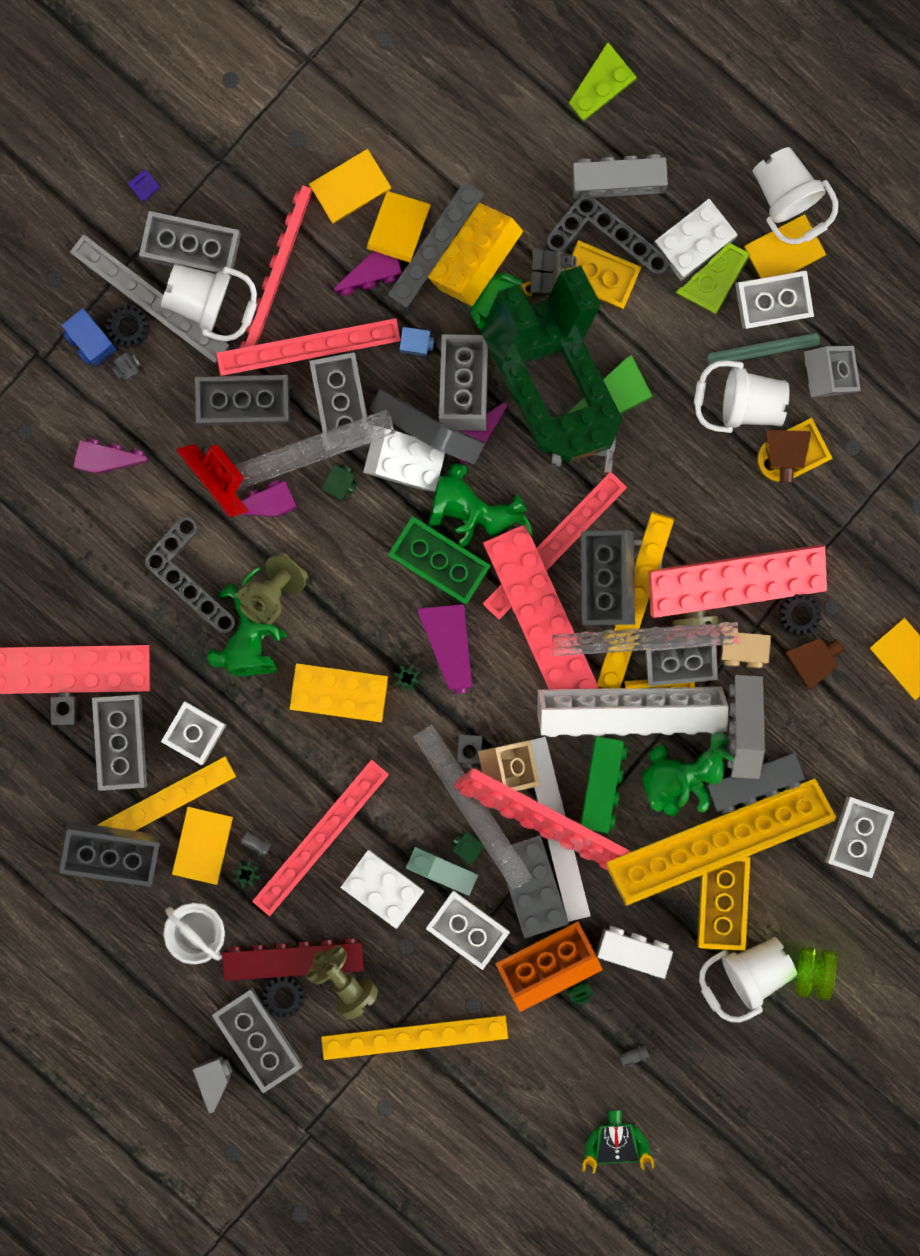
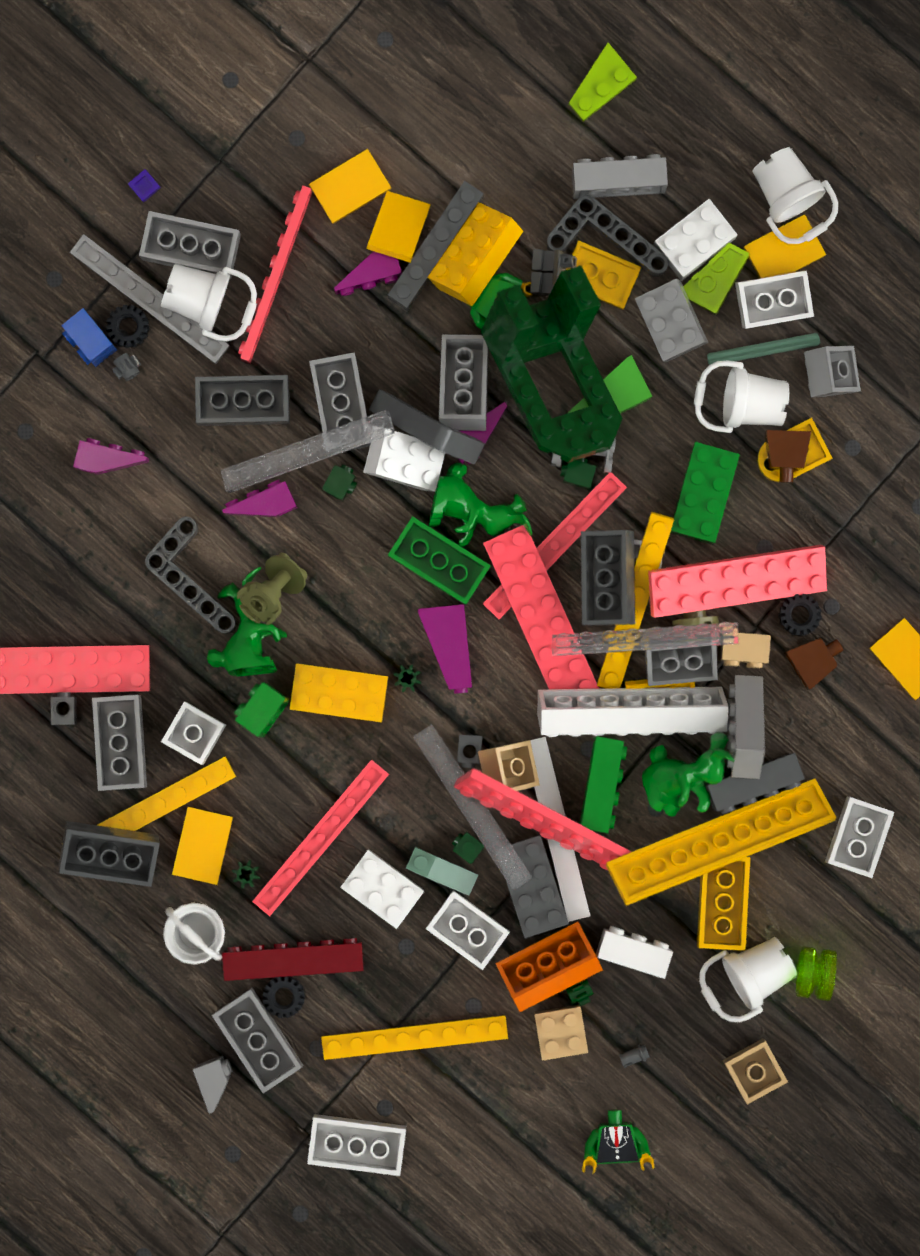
(217, 475): red bracket -> none
(256, 844): dark grey pin -> none
(262, 709): none -> green brick
(308, 347): coral plate -> none
(352, 993): olive piece -> none
(356, 1145): none -> white brick
(416, 342): medium blue brick -> none
(561, 1032): none -> tan brick
(578, 473): none -> dark green brick
(671, 320): none -> light grey brick
(704, 493): none -> green brick
(755, 1071): none -> tan brick

